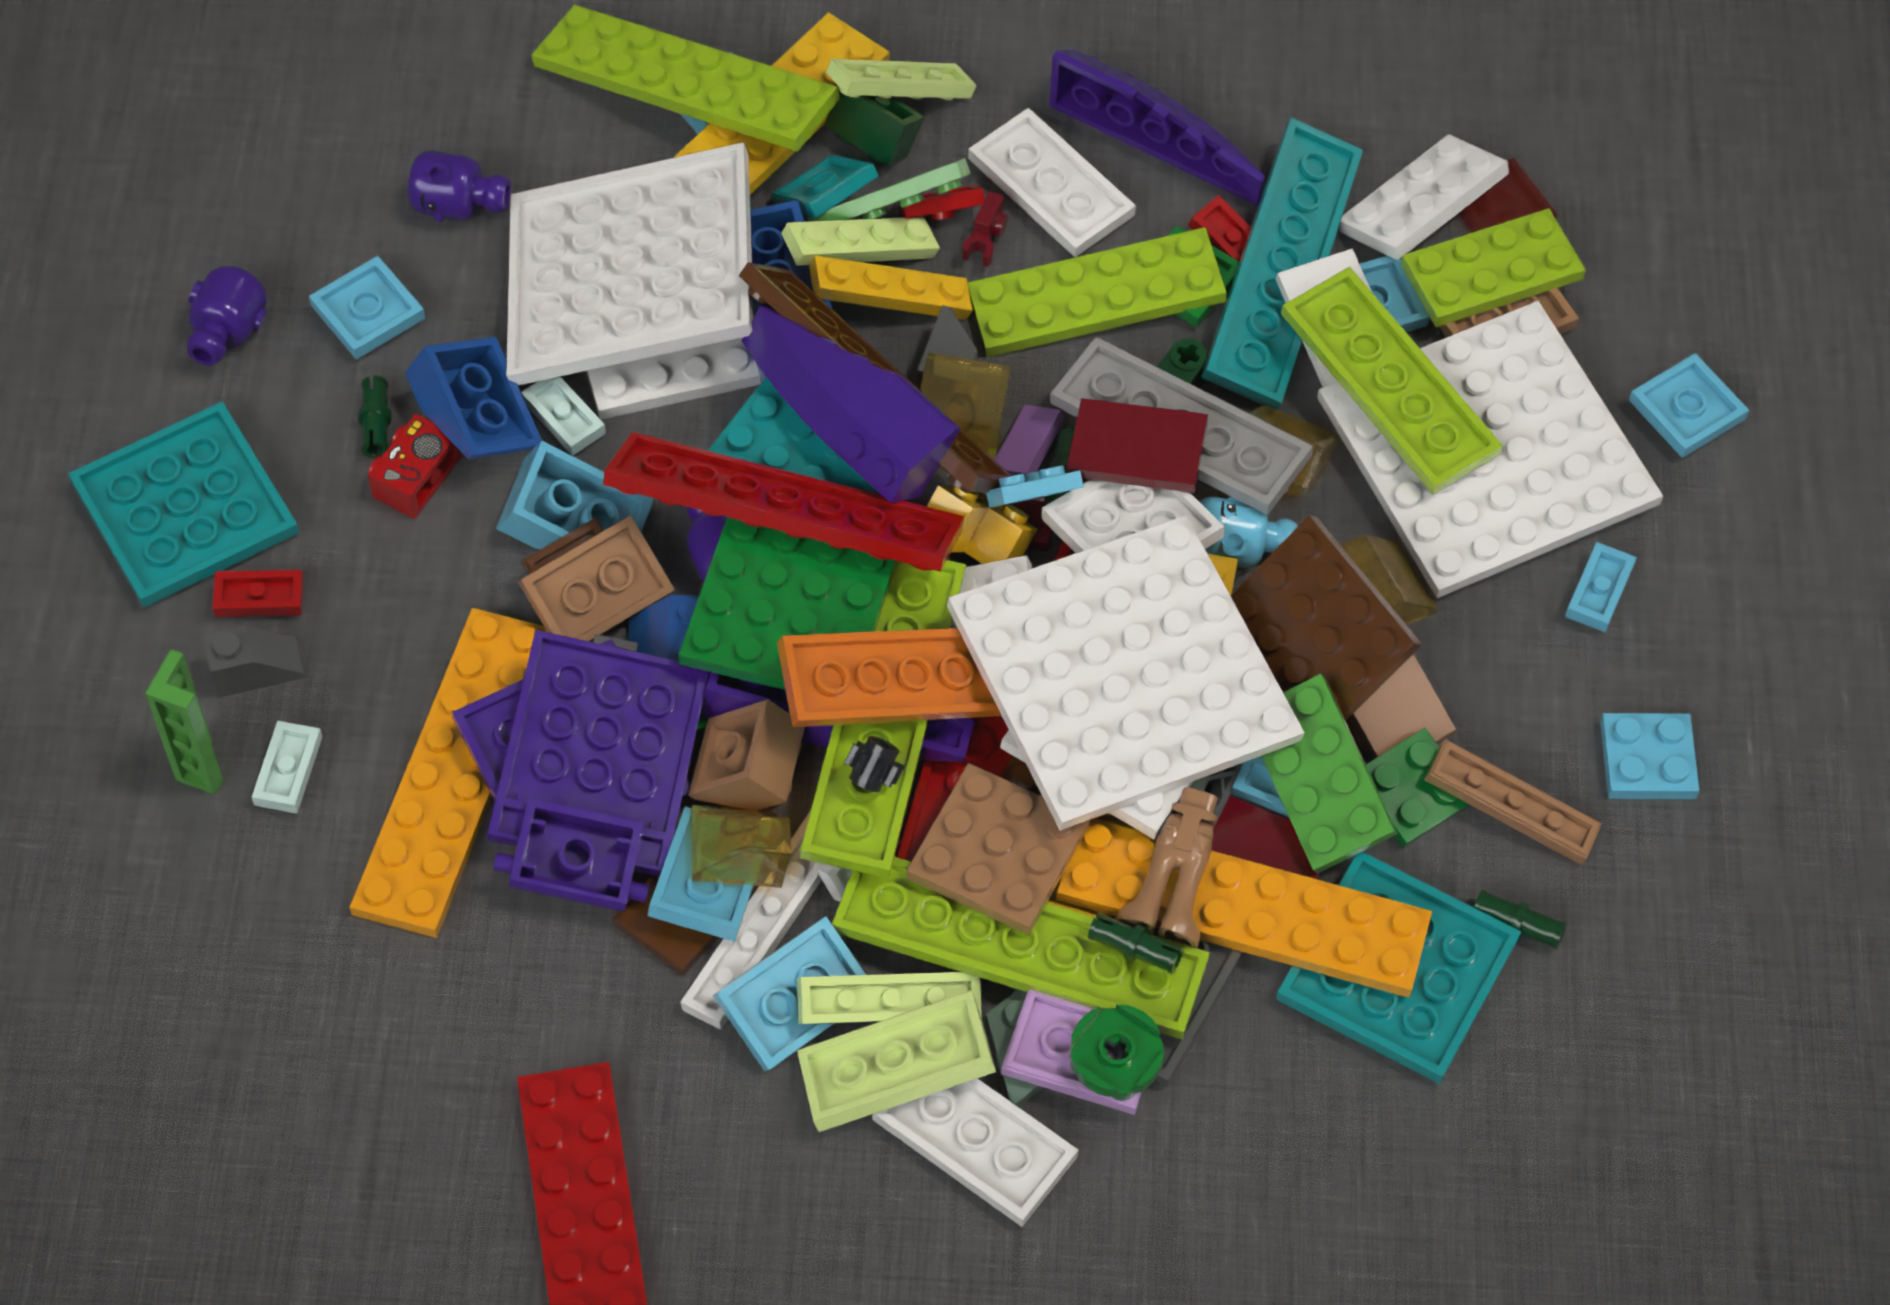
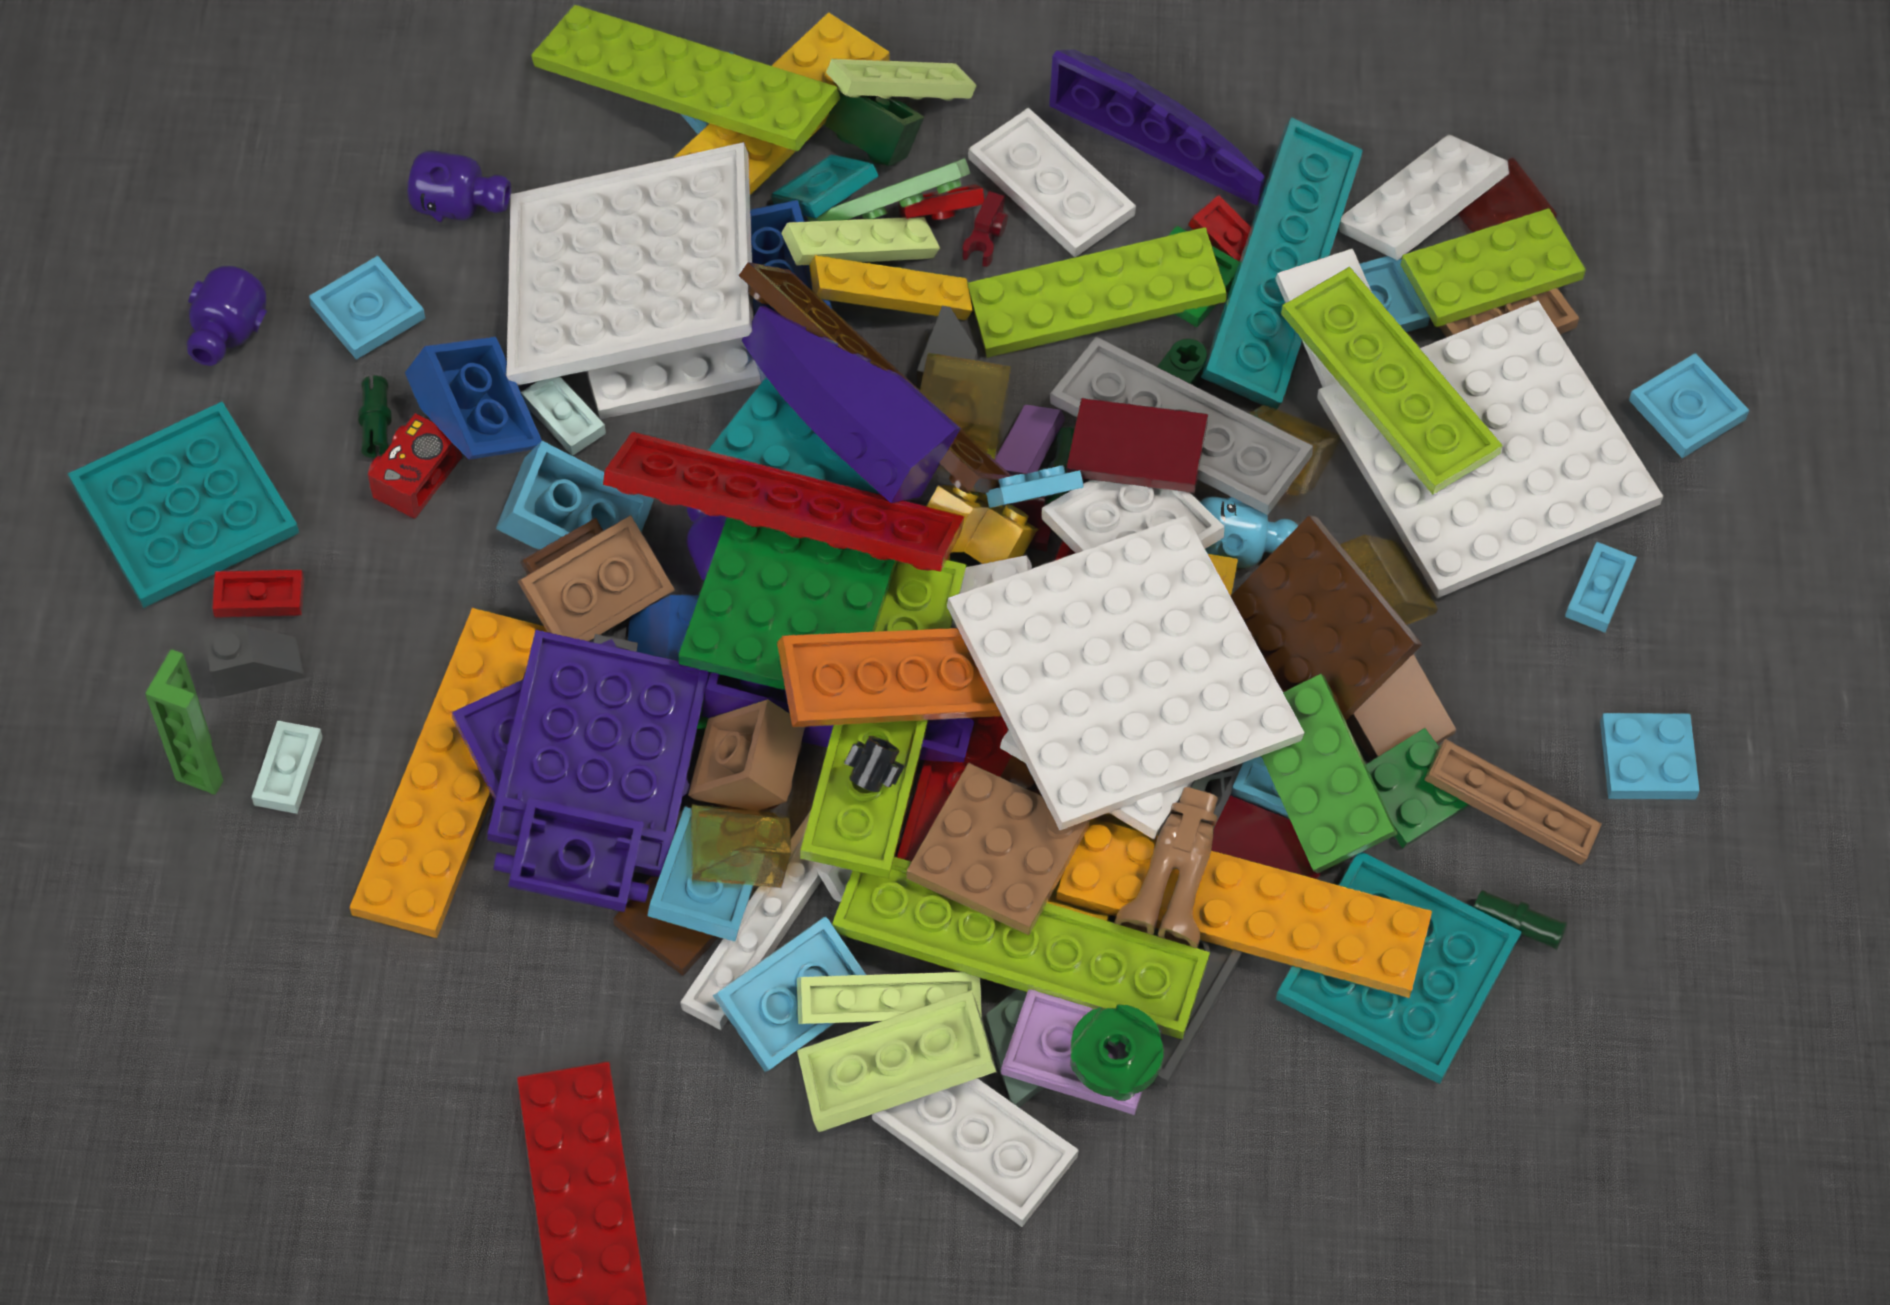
(1135, 943): dark green pin -> none

